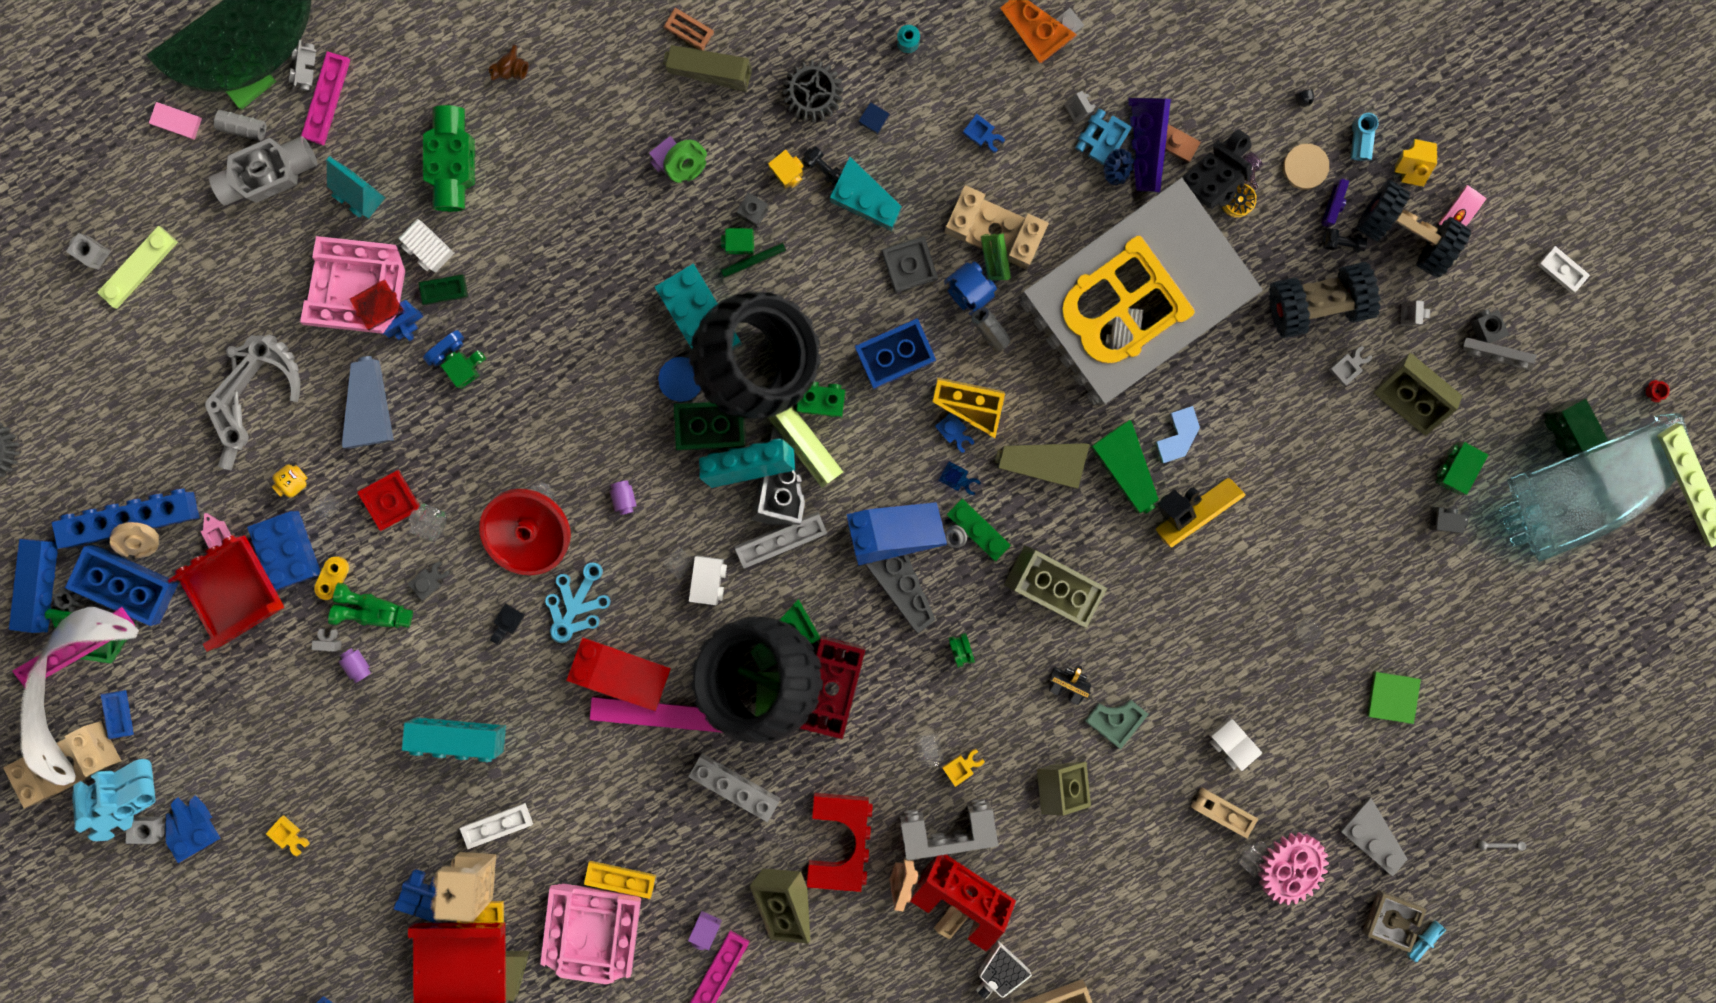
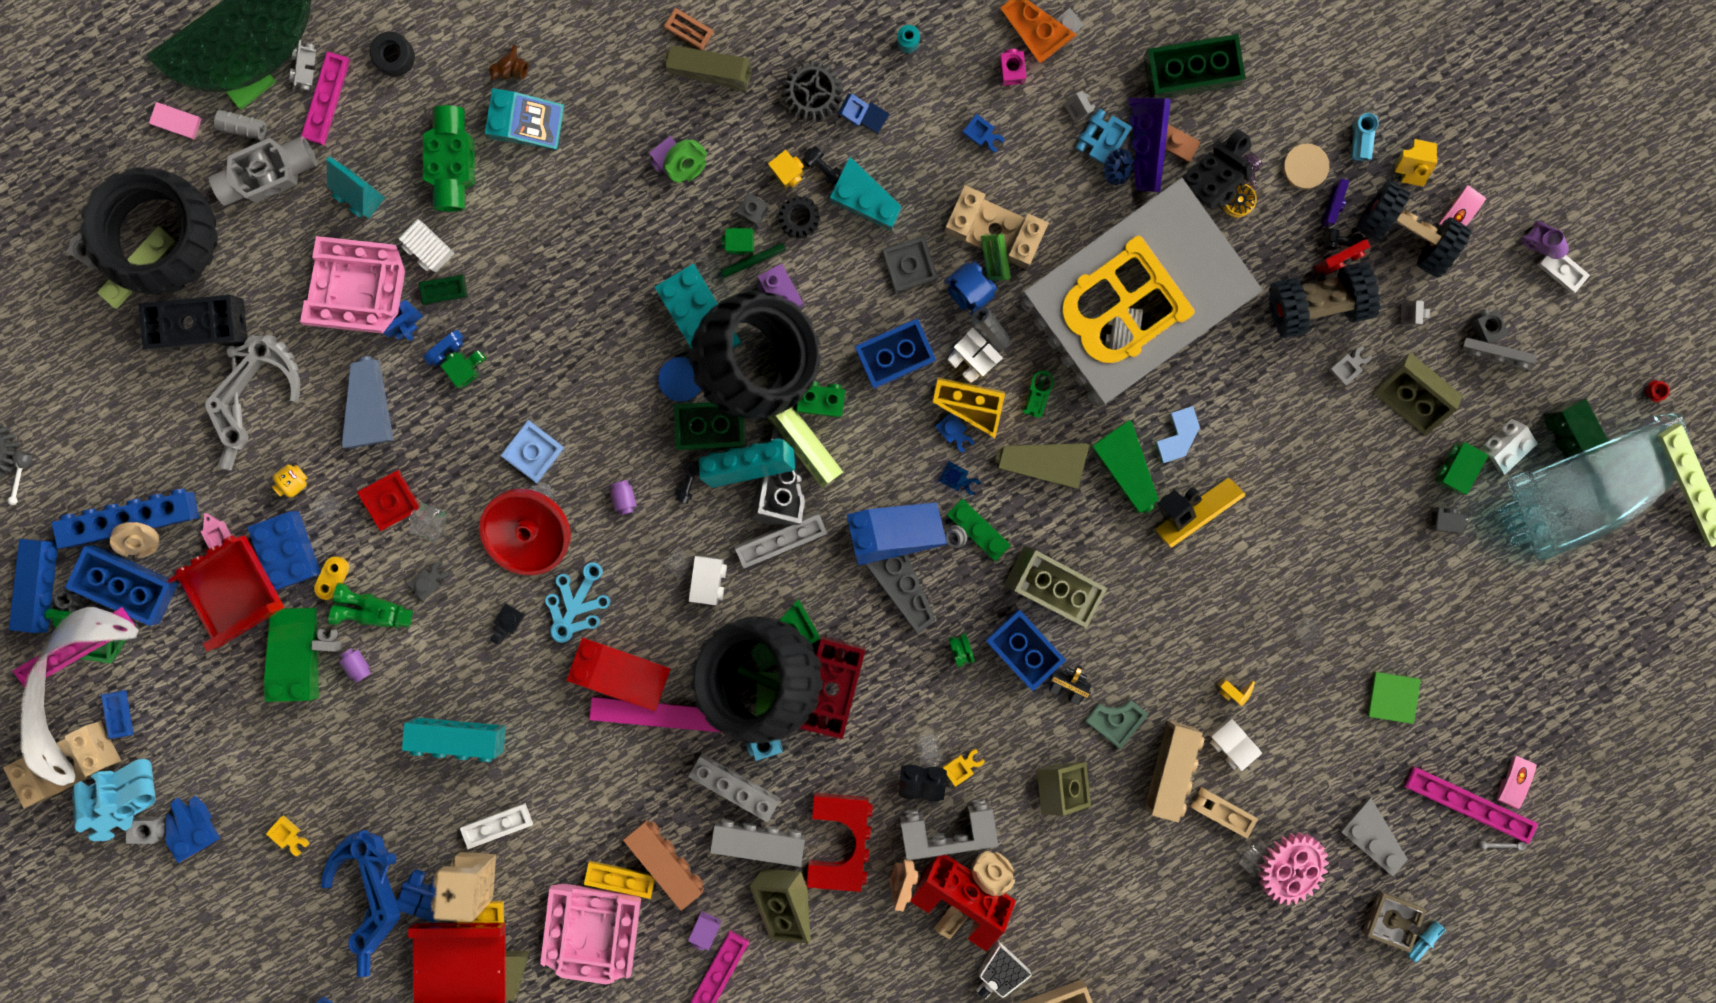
(20, 460): none -> hinge
(117, 198): none -> black tyre
(214, 318): none -> black plate
(290, 661): none -> green slope
(376, 305): clear red piece -> none
(383, 908): none -> blue piece
(402, 64): none -> black tyre
(524, 119): none -> slope
(532, 451): none -> light blue tile
(664, 865): none -> nougat brick
(691, 470): none -> black bar
(754, 750): none -> medium azure brick
(758, 843): none -> light grey brick
(778, 282): none -> medium lavender brick
(799, 203): none -> black tyre
(853, 109): none -> tile
(922, 782): none -> black brick
(967, 348): none -> white hips
(993, 873): none -> tan tile
(1012, 77): none -> dark pink brick
(1025, 649): none -> blue brick
(1037, 398): none -> green piece
(1173, 771): none -> tan brick
(1194, 66): none -> dark green brick
(1229, 692): none -> yellow plate
(1305, 98): black hinge -> none
(1336, 261): none -> red plate
(1470, 805): none -> dark pink tile
(1509, 445): none -> white bracket
(1517, 783): none -> bright pink slope
(1546, 241): none -> medium lavender piece

